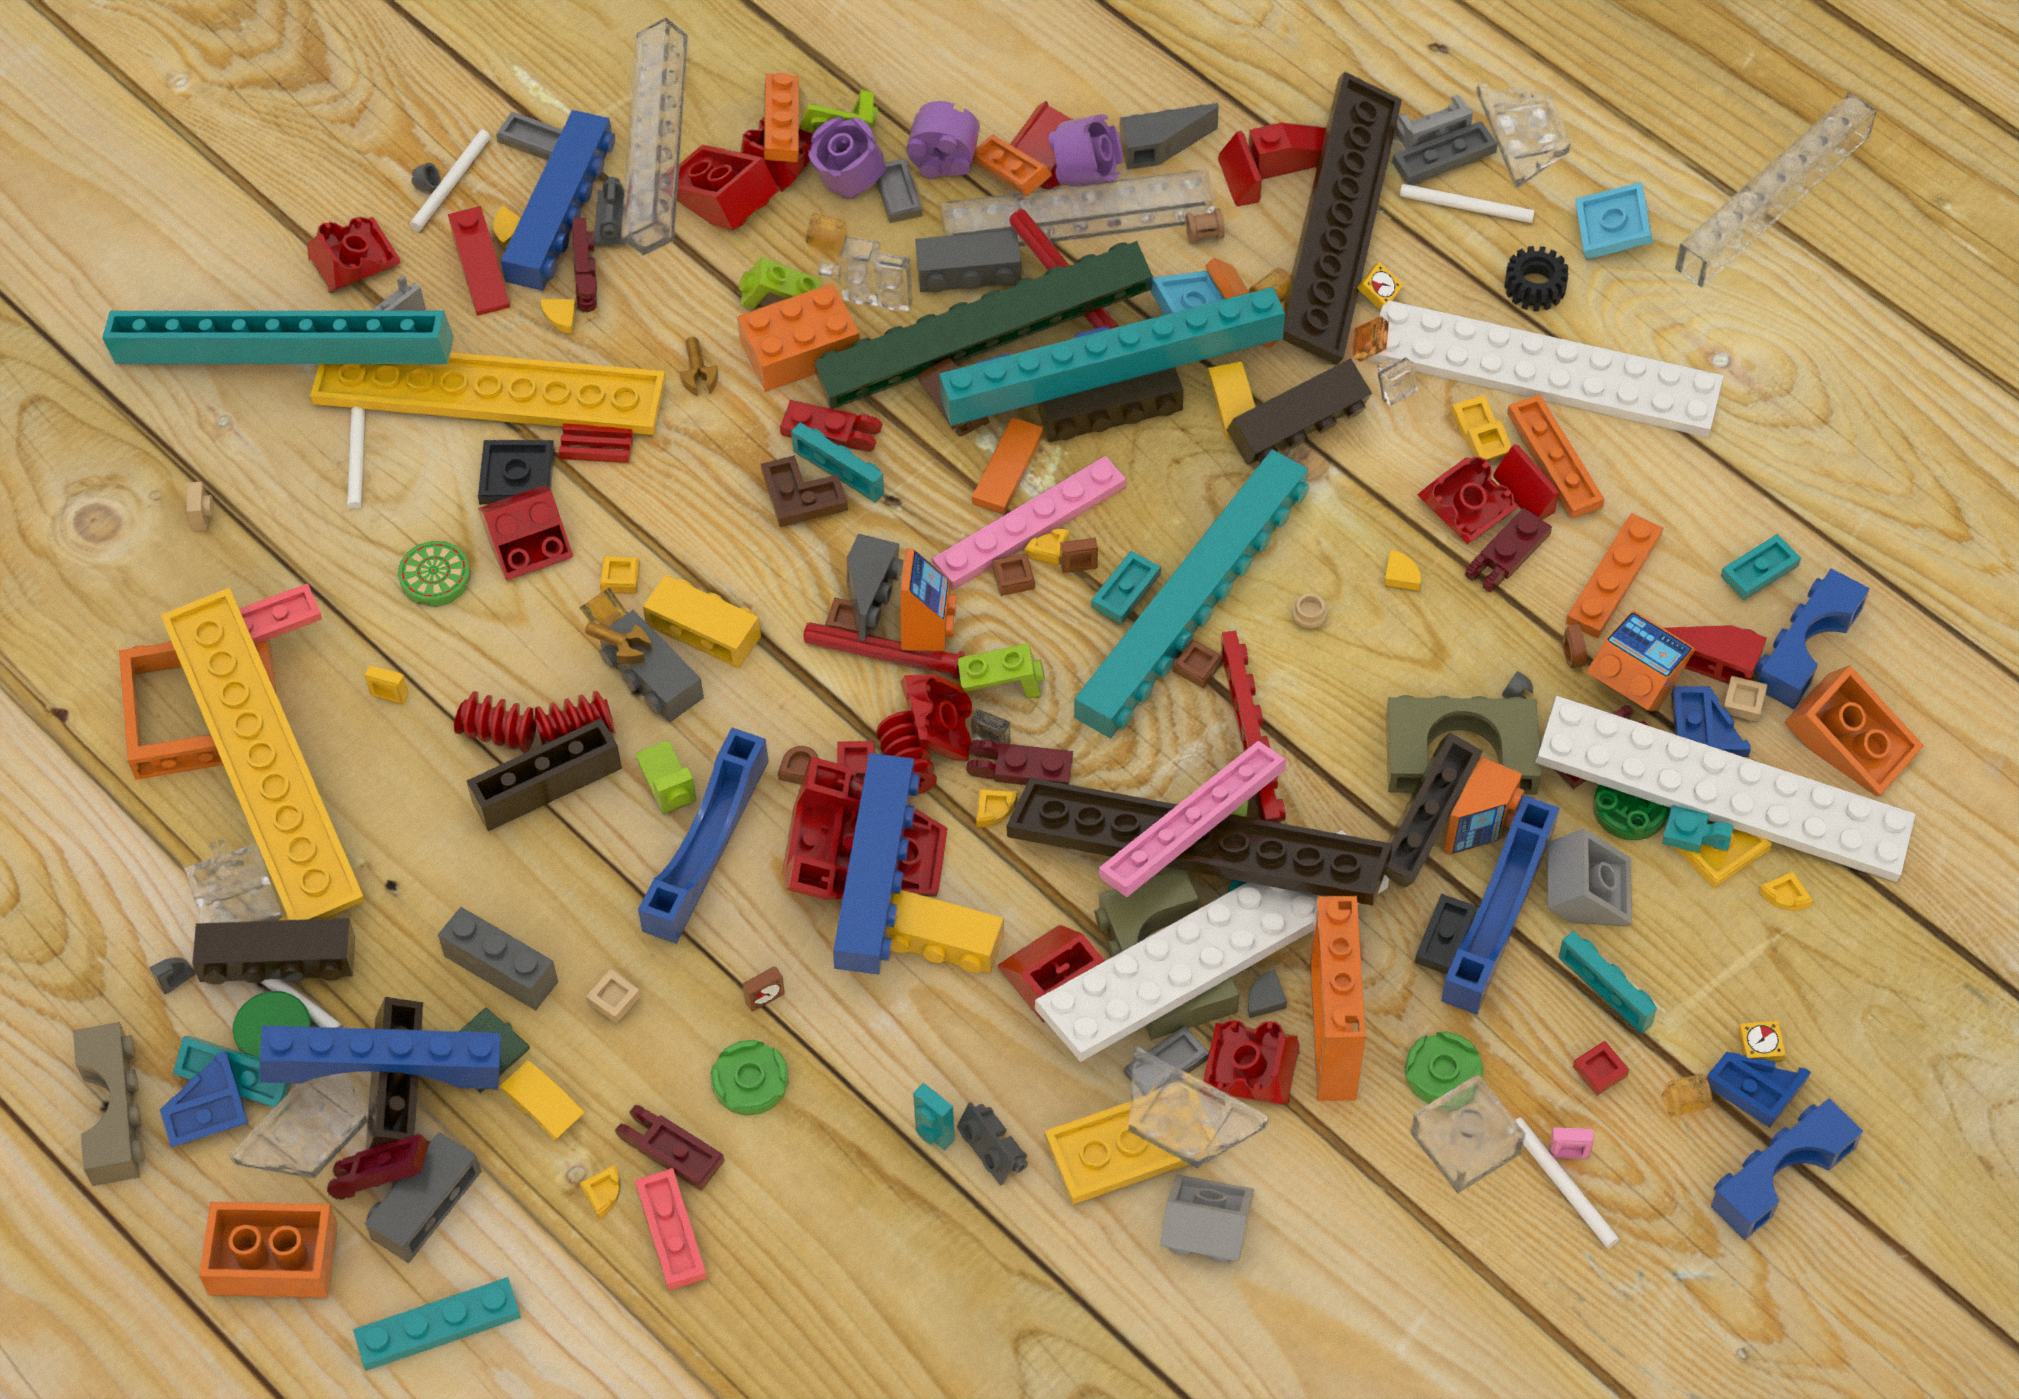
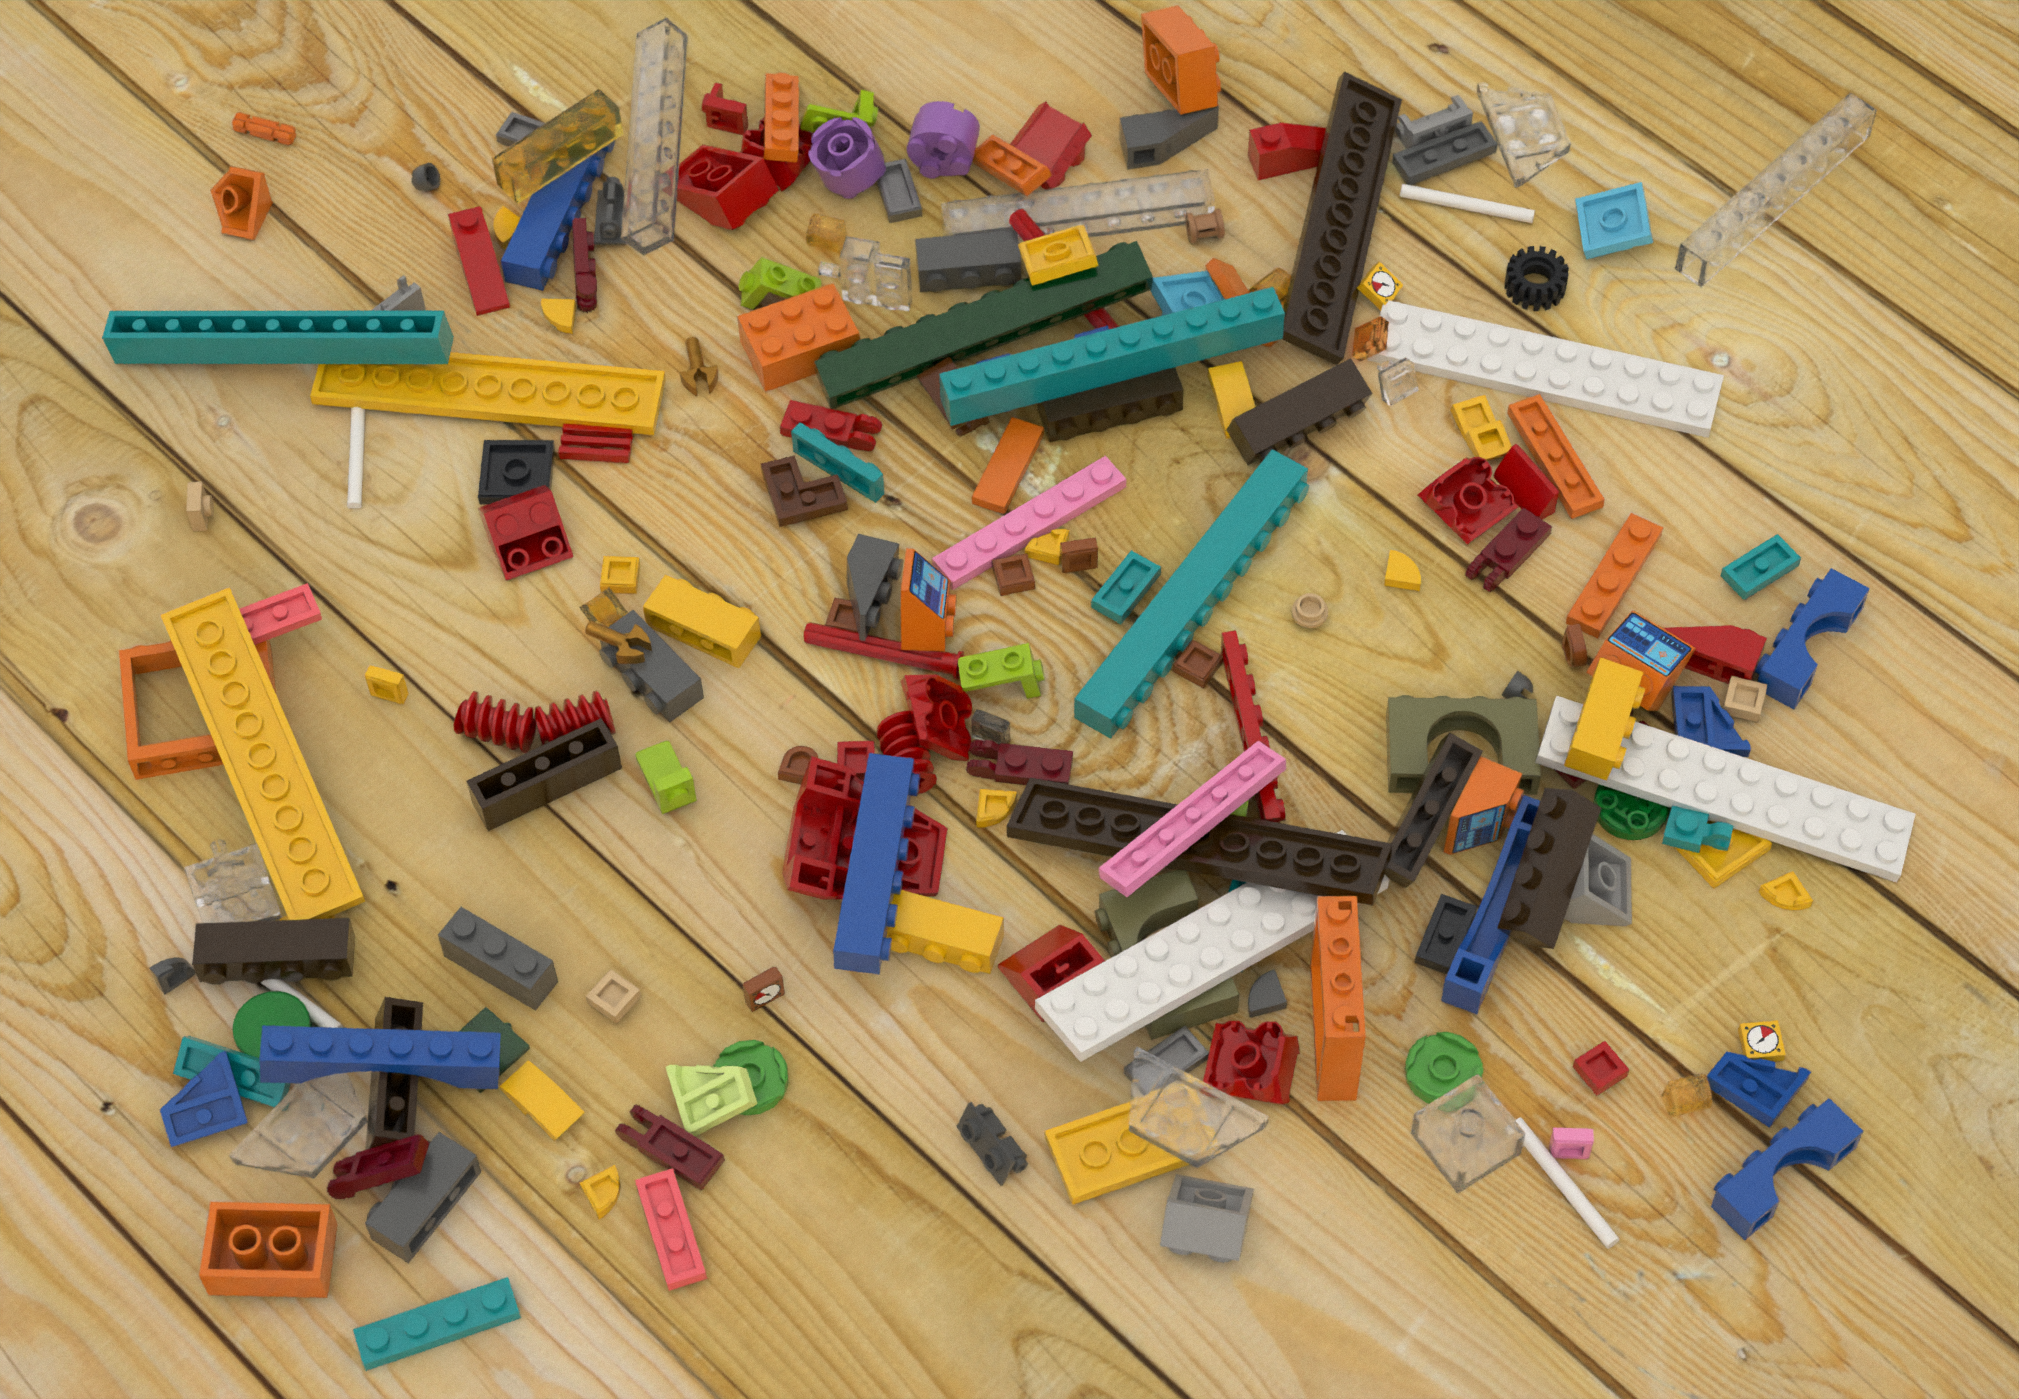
(110, 1146): dark tan arch -> none
(242, 201): none -> orange slope
(264, 128): none -> orange axle
(350, 251): red slope -> none
(434, 573): bright green tile -> none
(450, 180): white bar -> none
(557, 146): none -> clear yellow brick
(683, 880): blue arch -> none
(710, 1094): none -> yellowish green wing
(724, 113): none -> red bracket
(933, 1117): teal plate -> none
(1057, 254): none -> yellow tile
(1086, 151): medium lavender brick -> none
(1180, 59): none -> orange brick
(1240, 171): red slope -> none
(1549, 868): none -> dark brown brick
(1605, 719): none -> yellow brick
(1608, 982): teal plate -> none
(1854, 730): orange slope -> none

